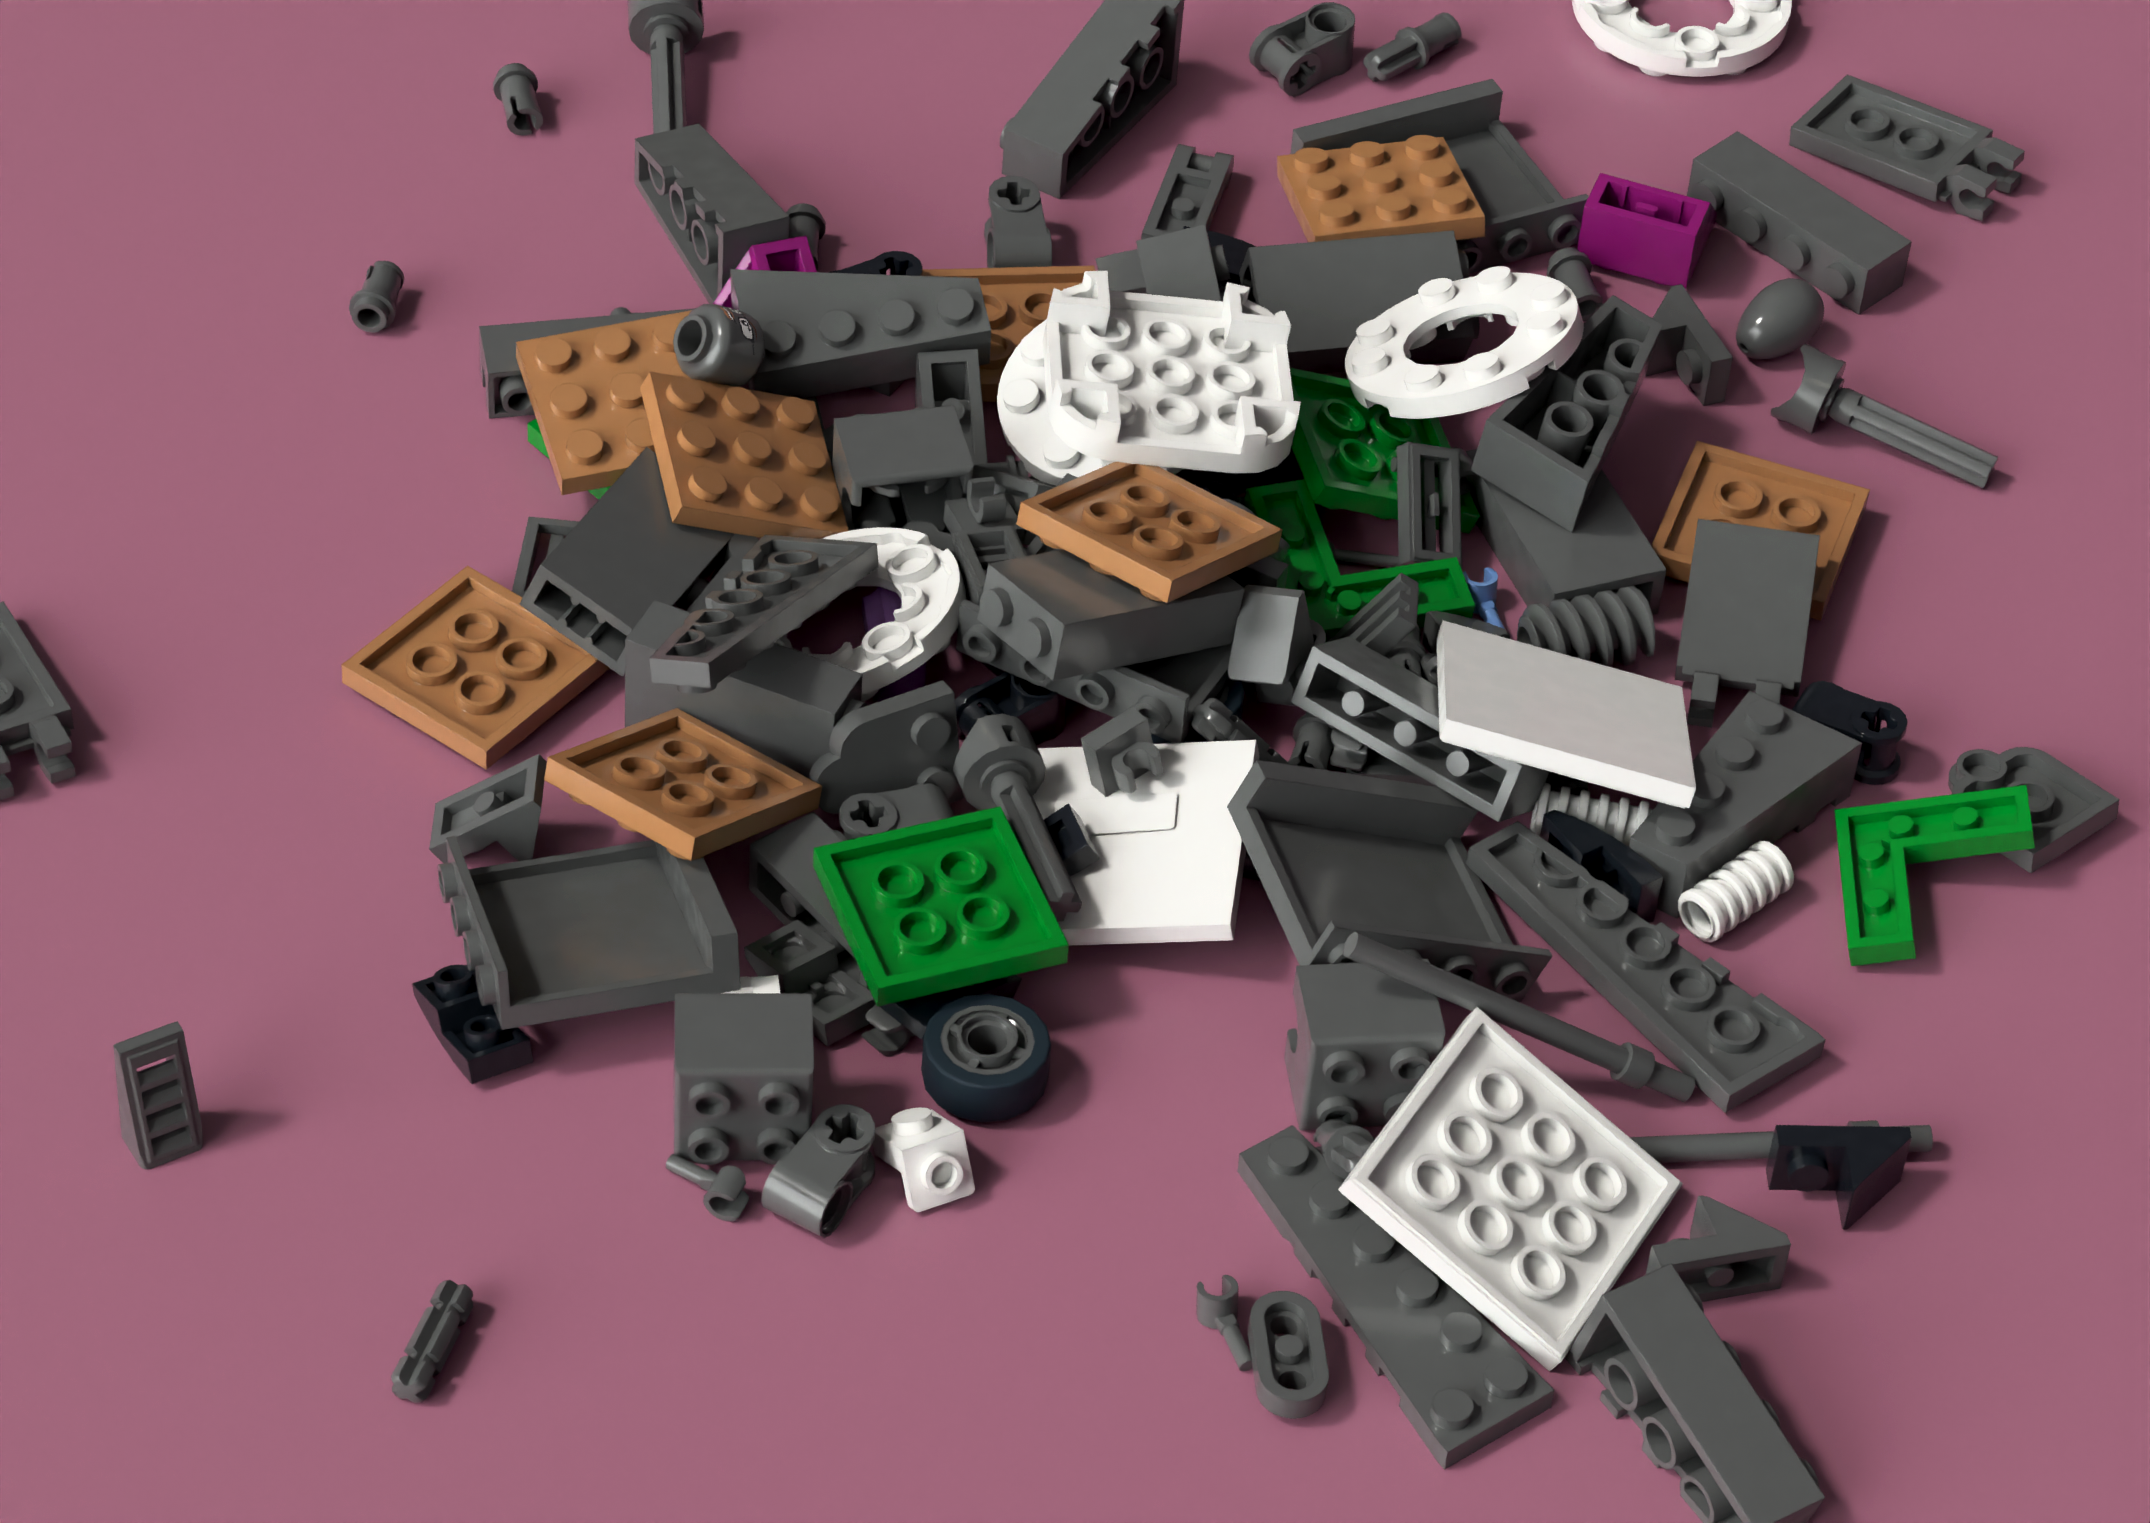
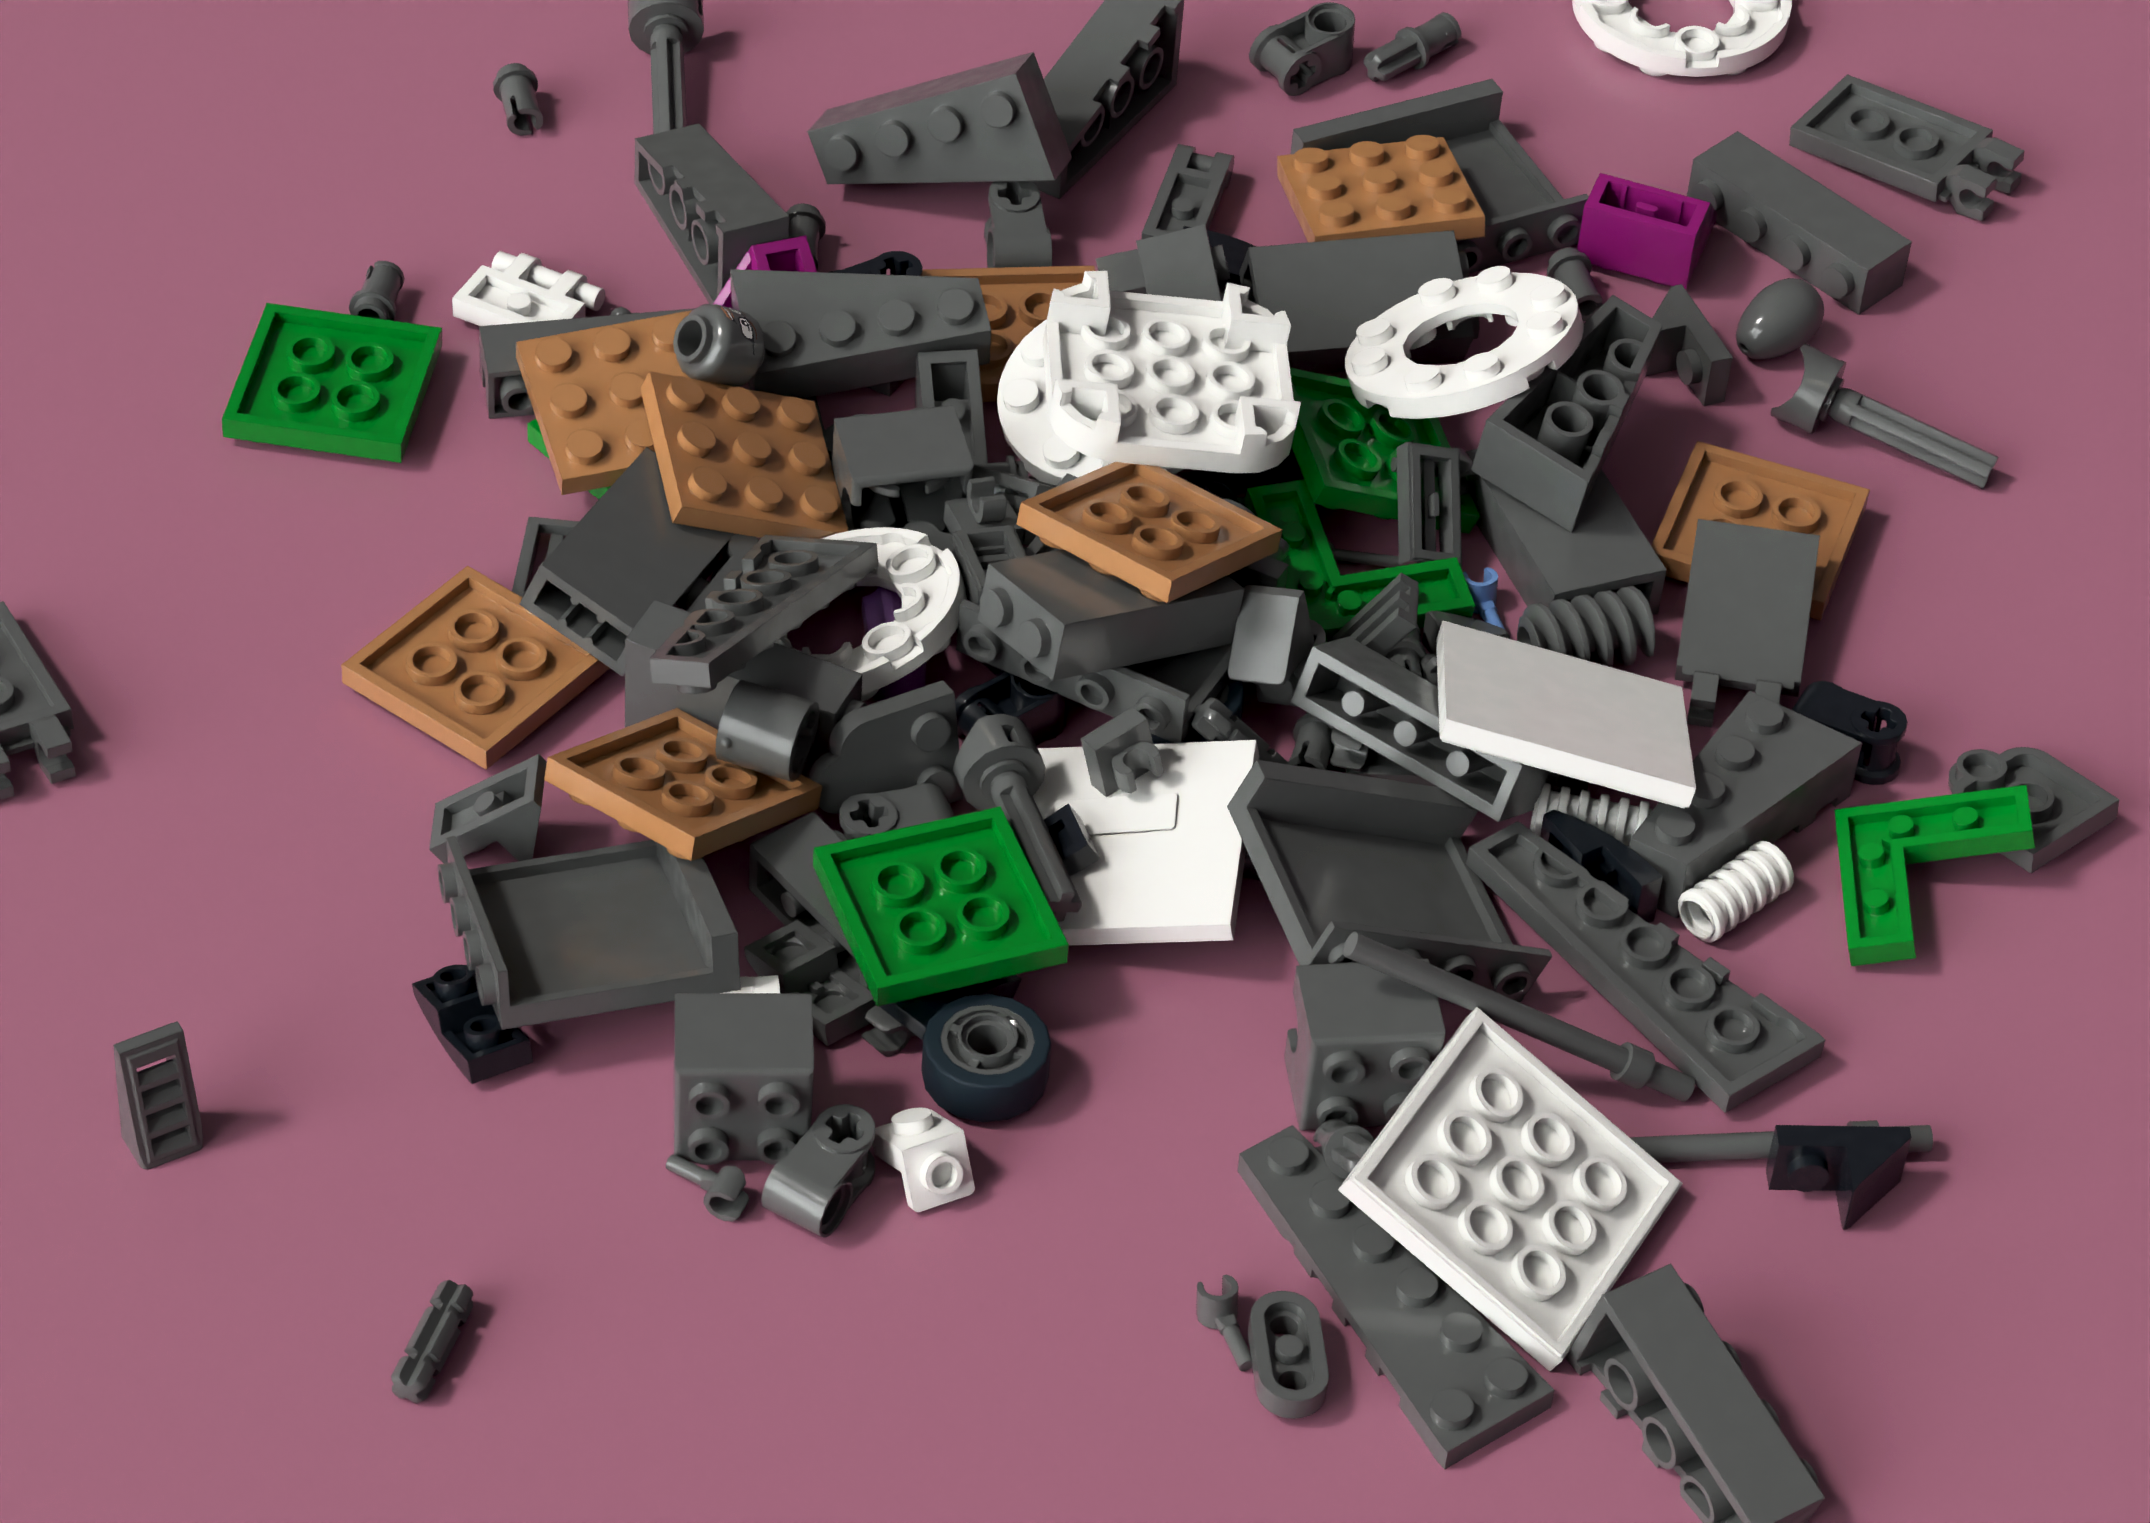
(332, 382): none -> green plate
(524, 291): none -> white plate
(767, 730): none -> dark grey piece
(954, 128): none -> dark grey wedge
(1725, 1253): dark grey slope -> none

